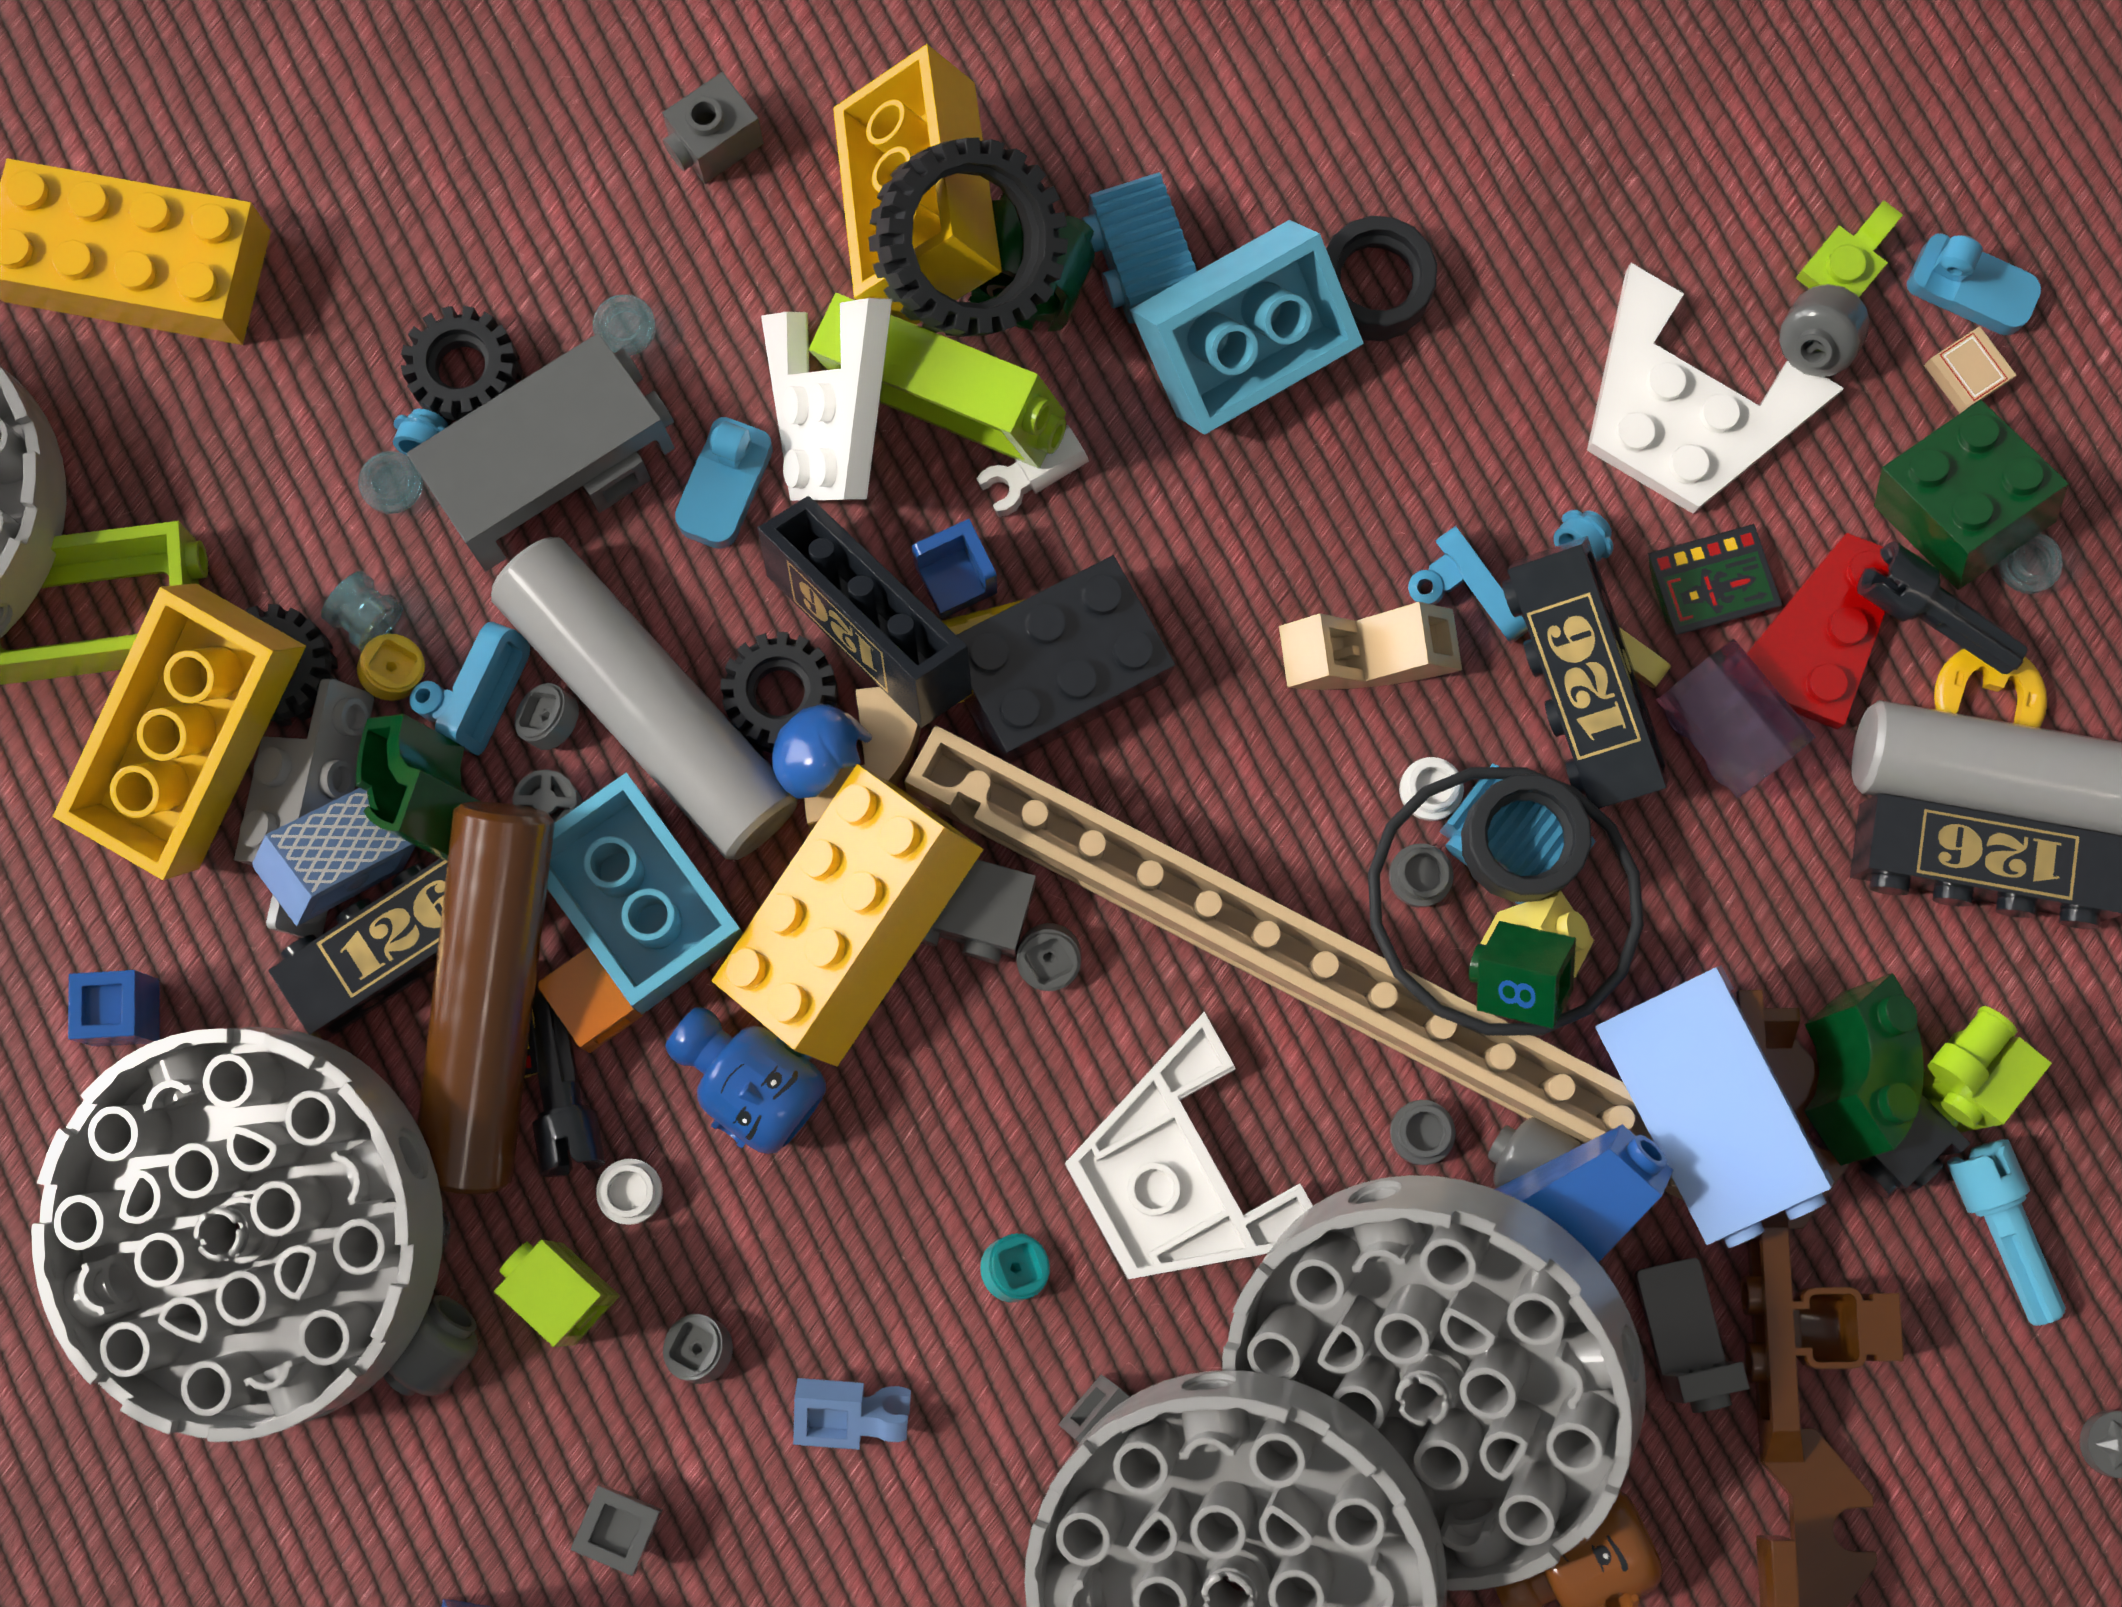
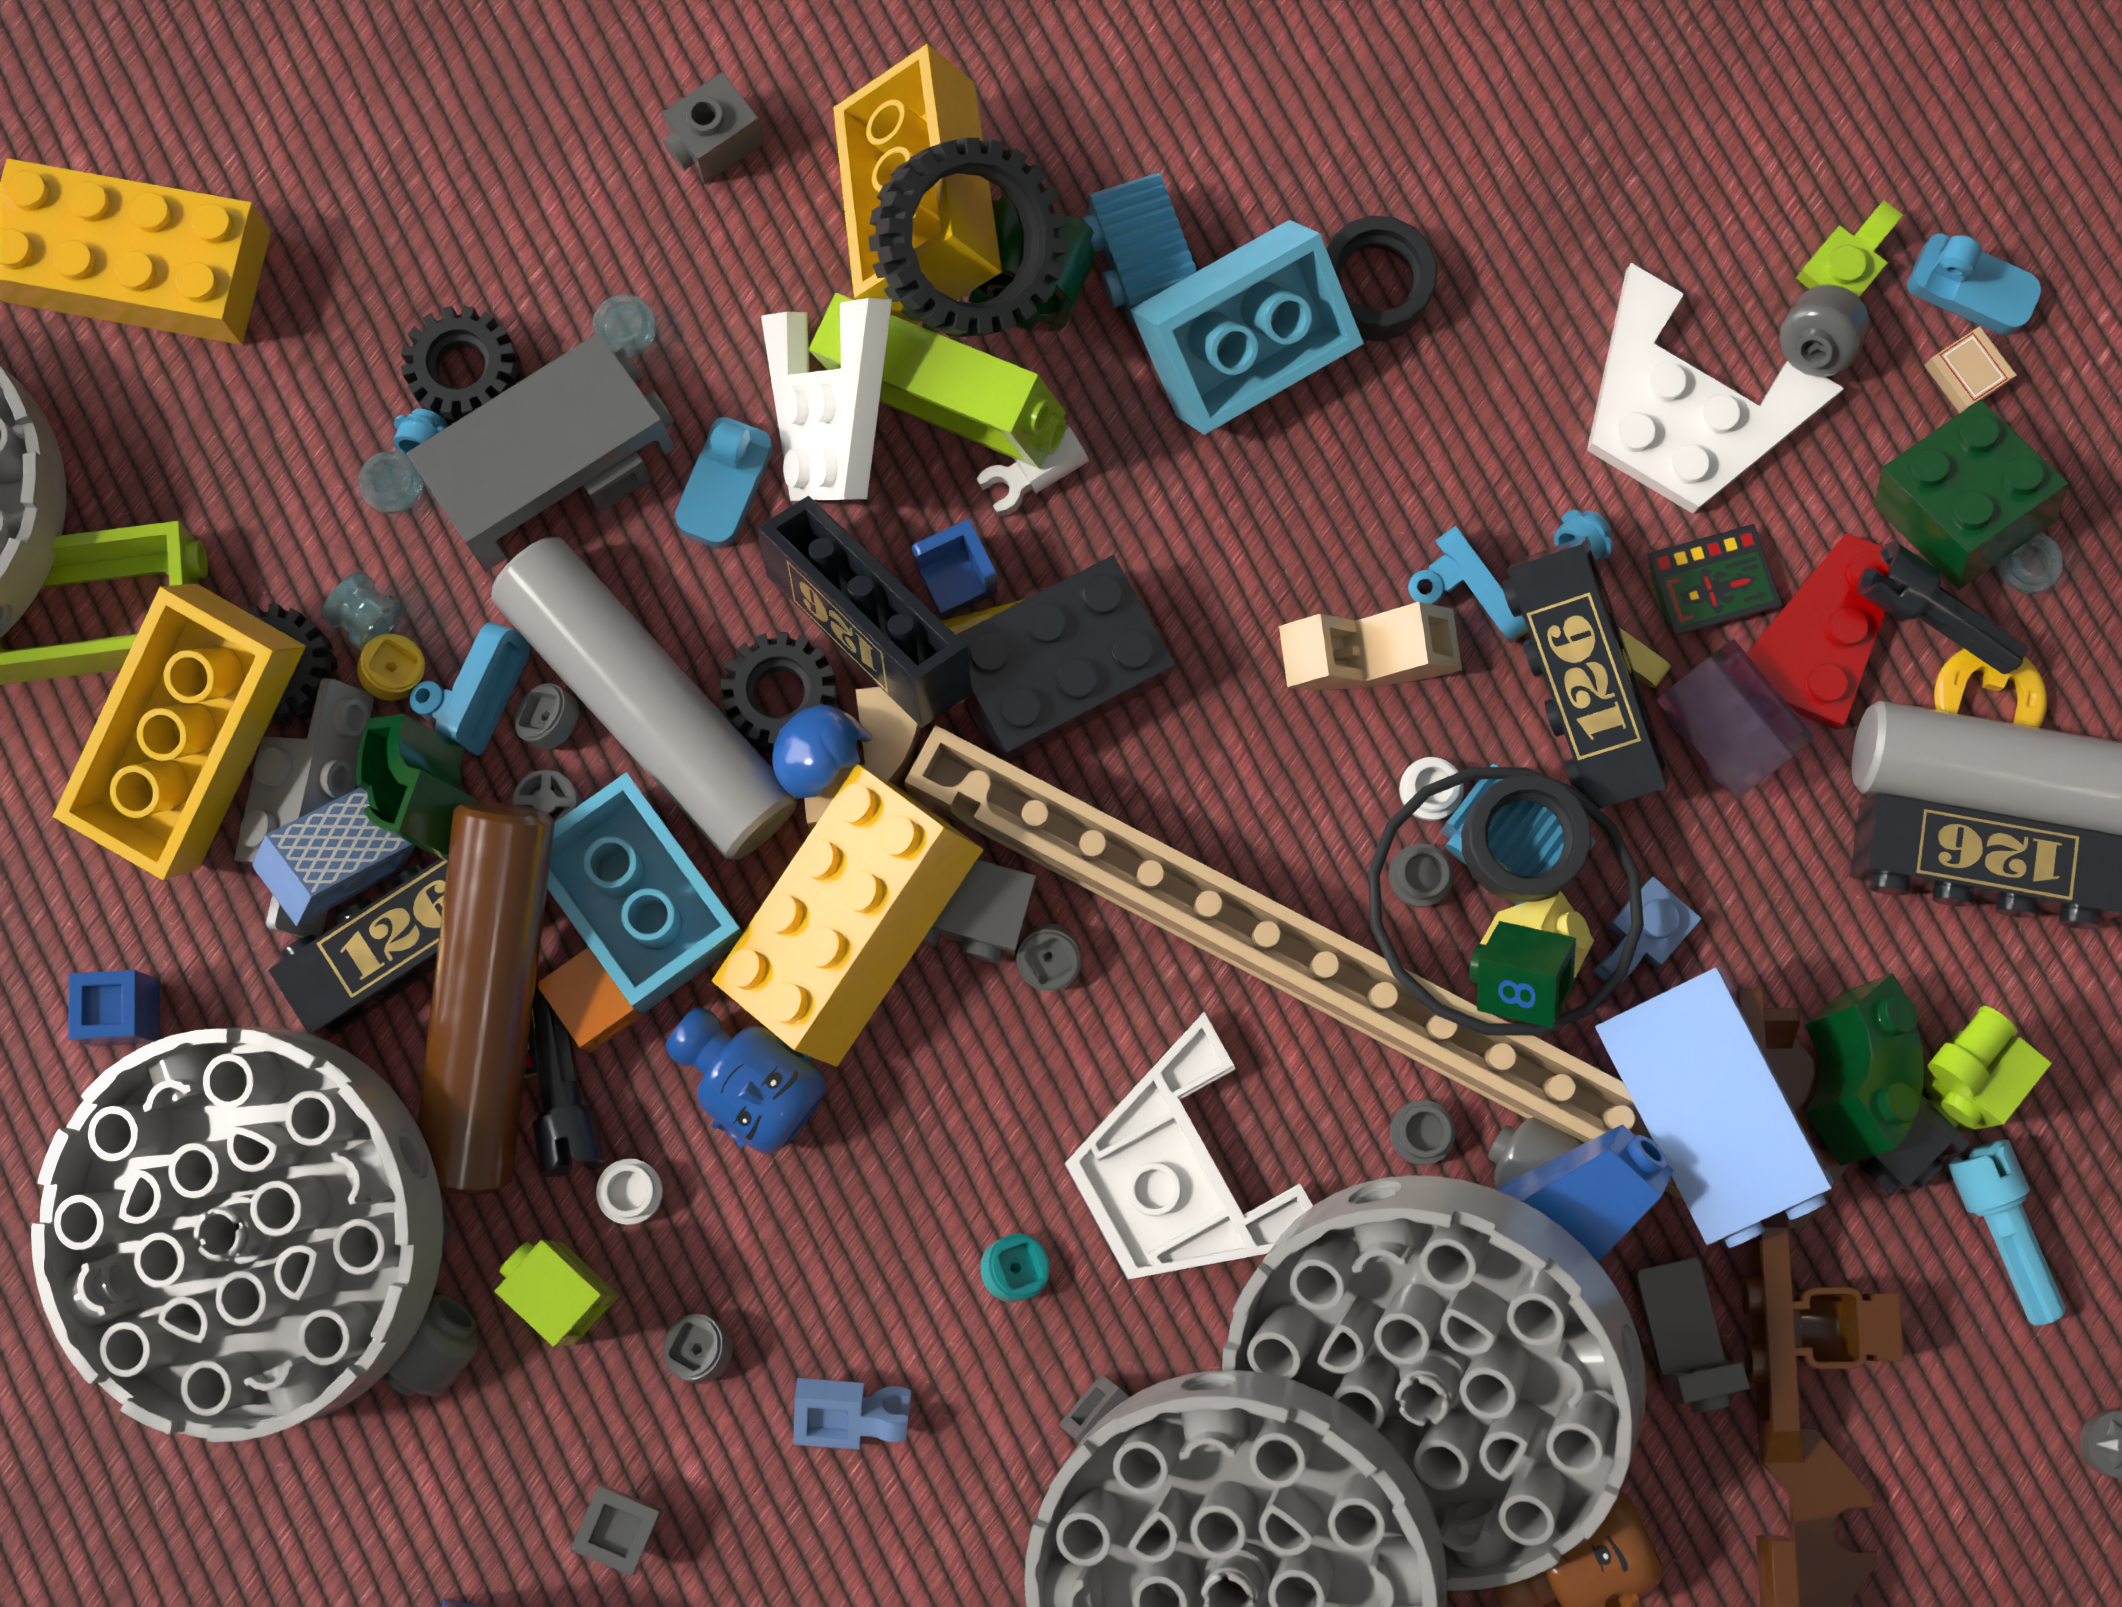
(1665, 927): none -> medium blue plate

